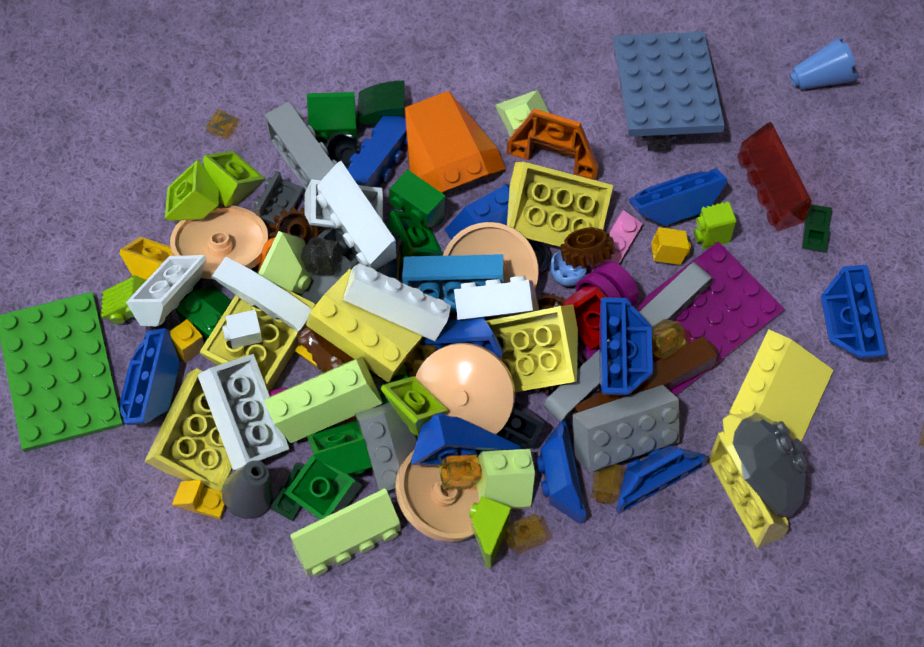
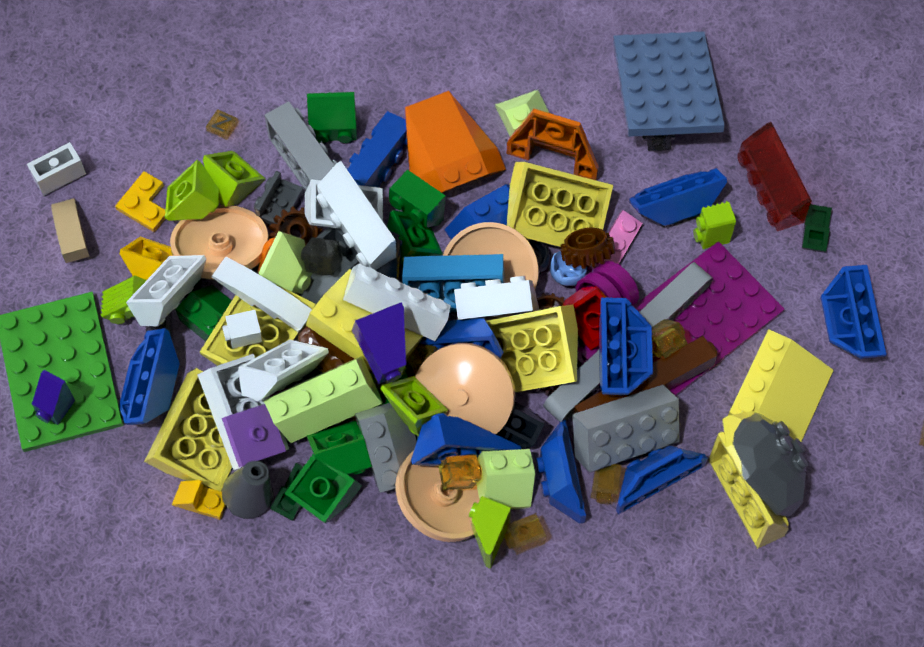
(52, 398): none -> dark purple slope
(56, 169): none -> white brick
(69, 230): none -> tan slope
(138, 205): none -> yellow plate
(186, 340): yellow brick -> none
(253, 435): none -> medium lavender plate
(279, 368): none -> white slope
(341, 147): black hair -> none
(346, 533): yellowish green slope -> none
(381, 100): dark green slope -> none
(383, 342): none -> dark purple slope
(670, 246): yellow brick -> none
(825, 67): medium blue cone -> none

